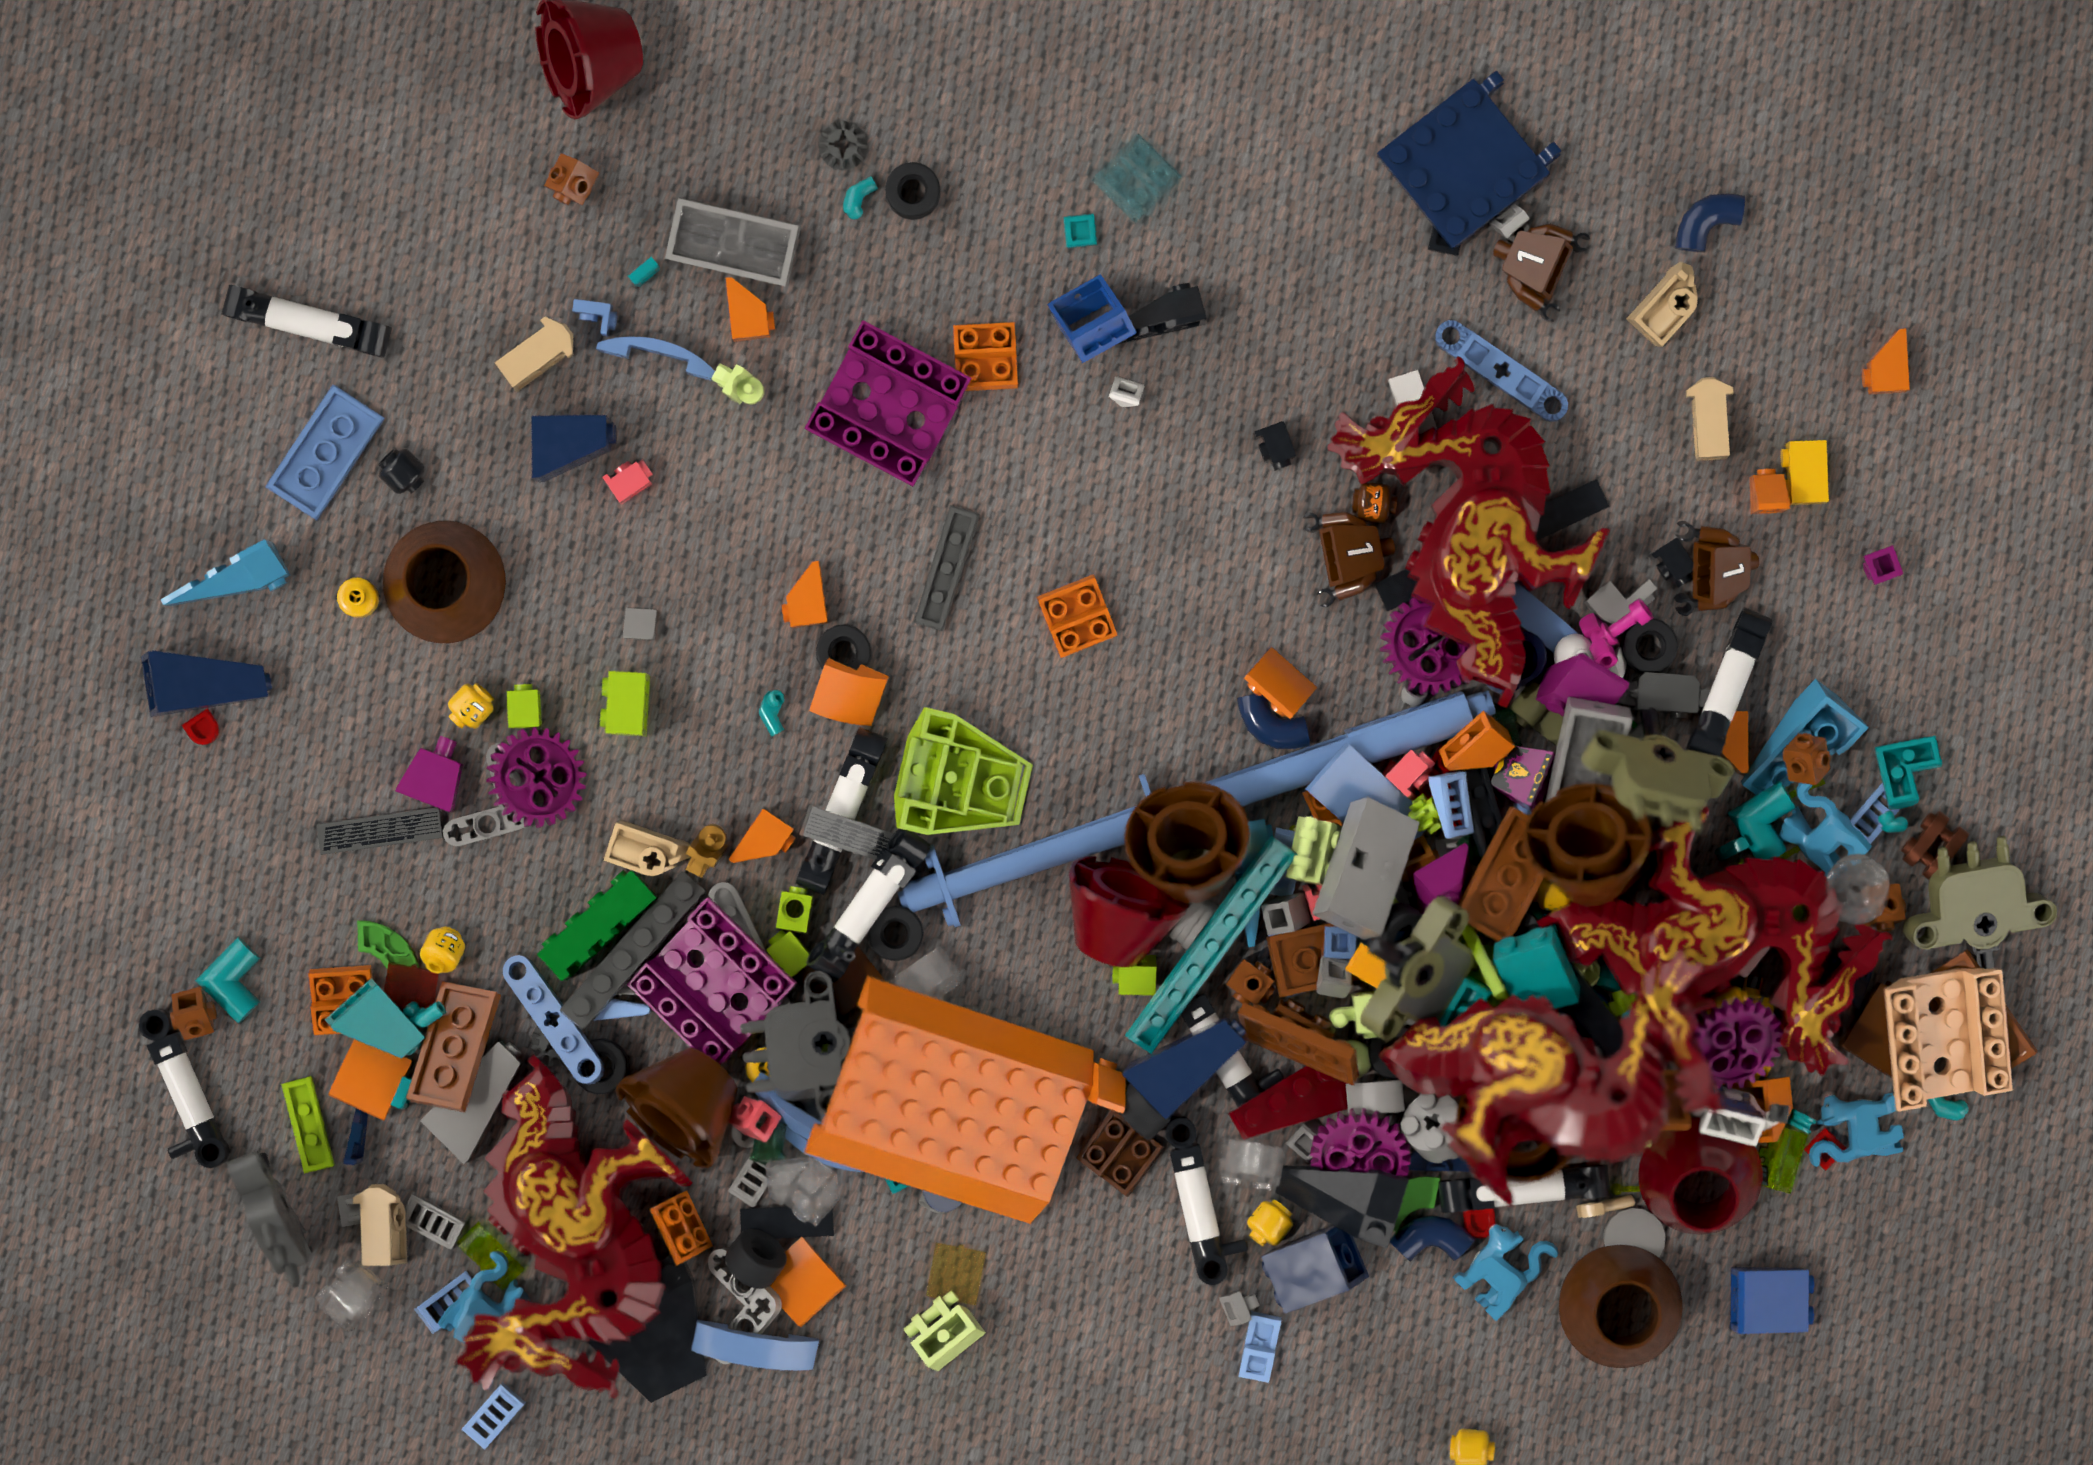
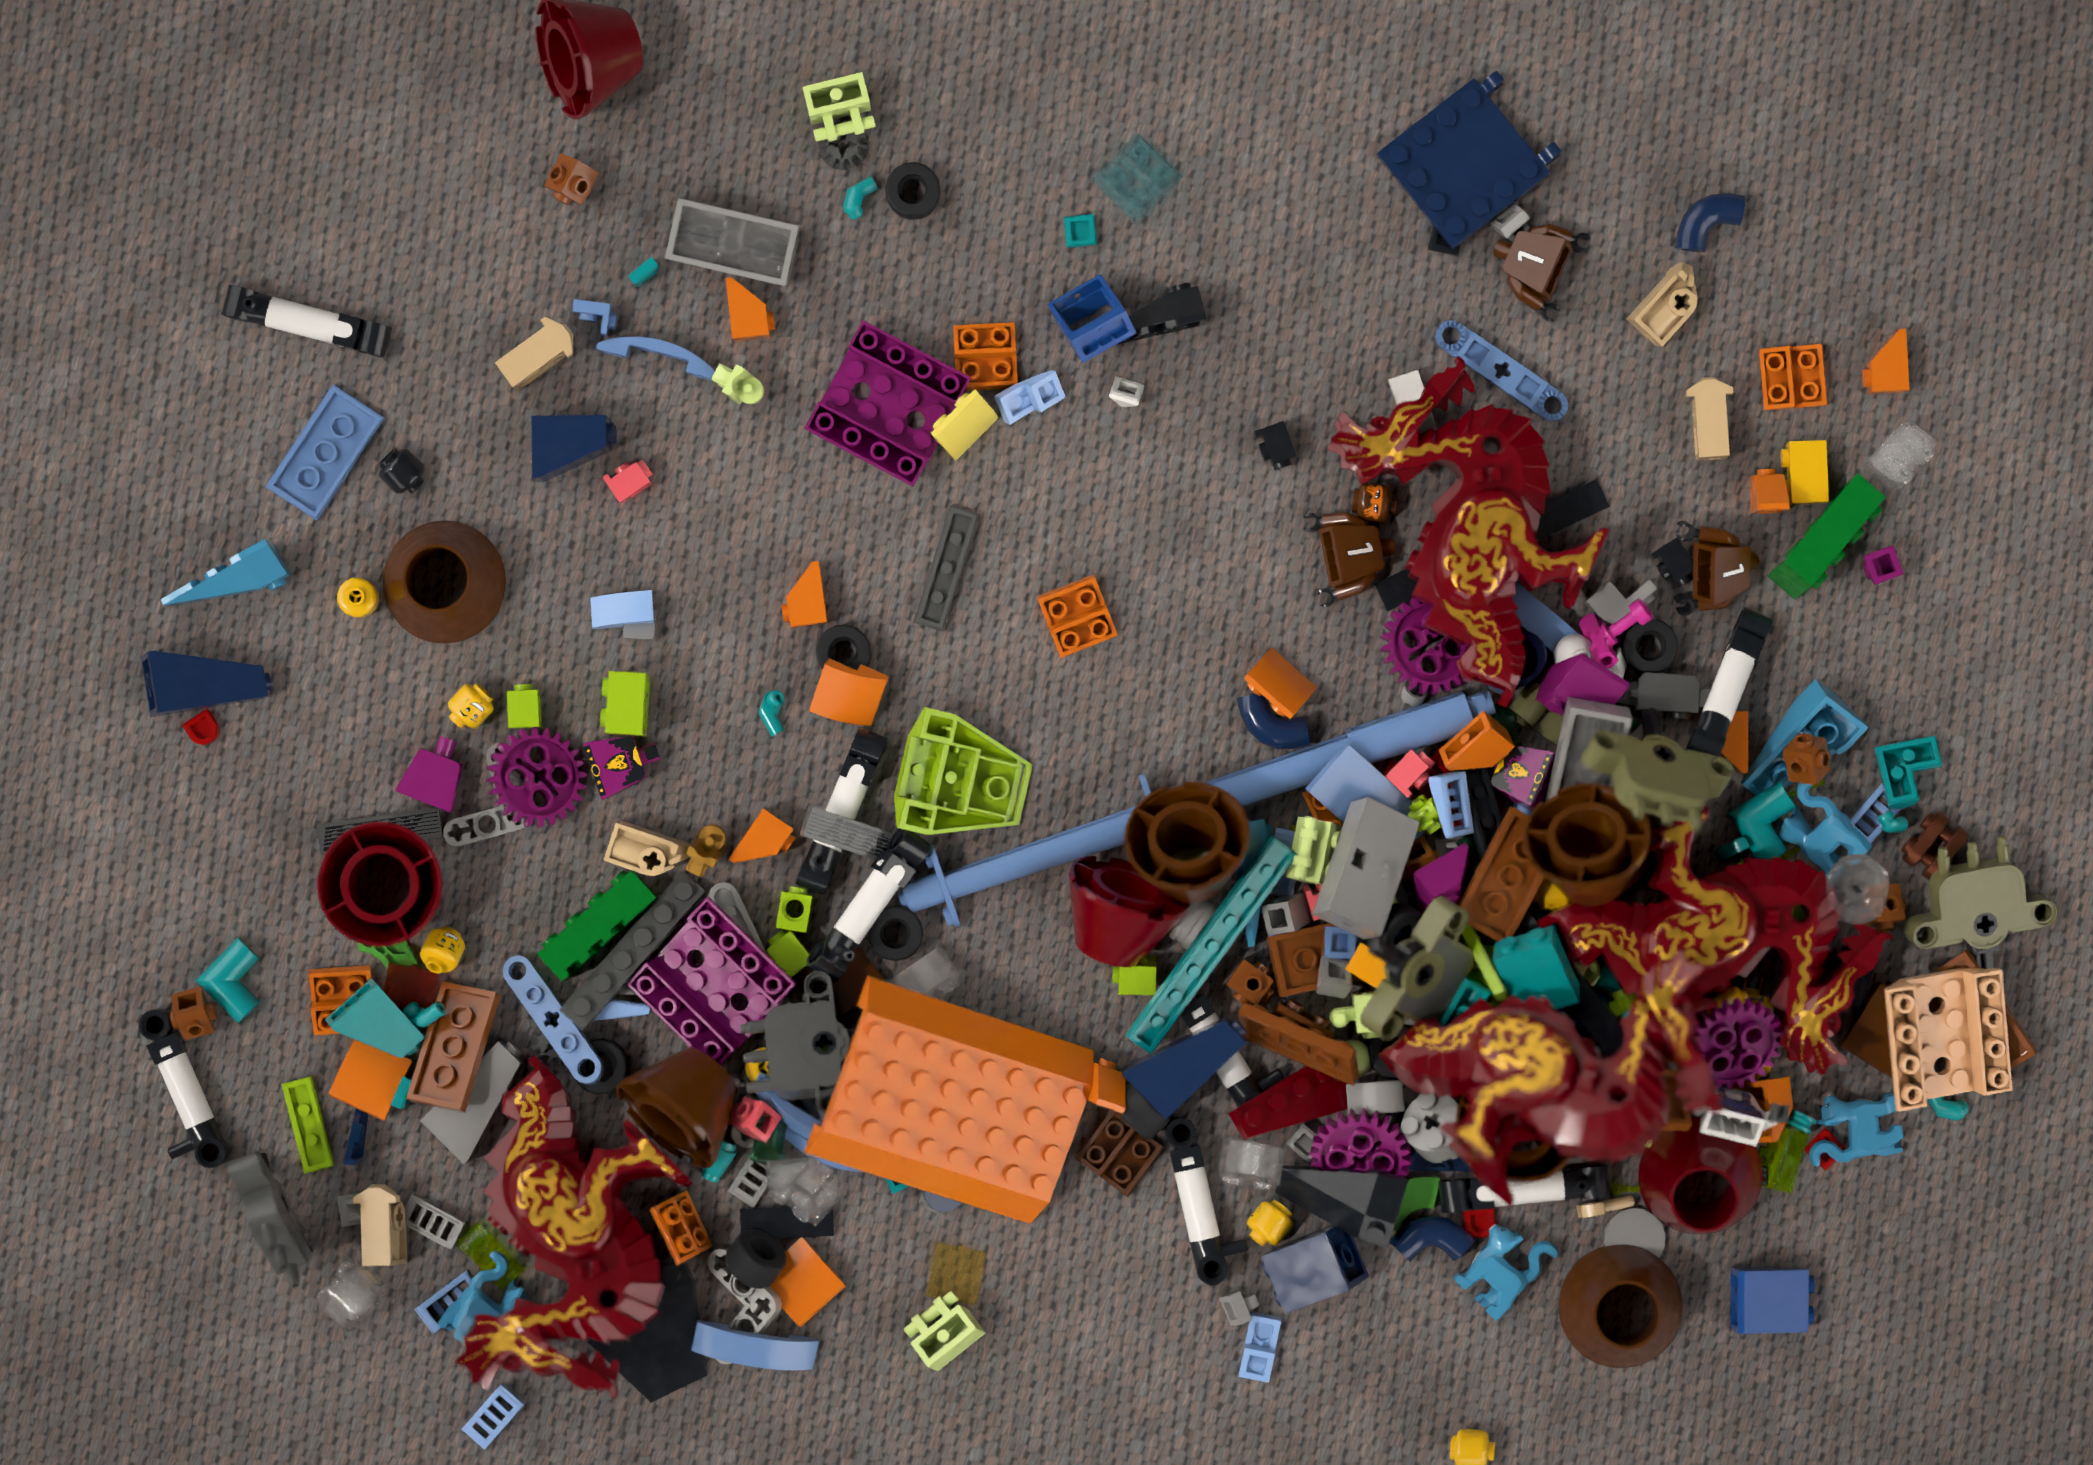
(339, 884): none -> dark red cone
(619, 763): none -> torso
(622, 609): none -> light blue slope
(725, 1156): none -> teal cone
(837, 100): none -> yellowish green brick
(963, 424): none -> light yellow slope
(1029, 395): none -> light blue slope
(1793, 377): none -> orange slope
(1827, 537): none -> green wedge
(1899, 454): none -> clear slope

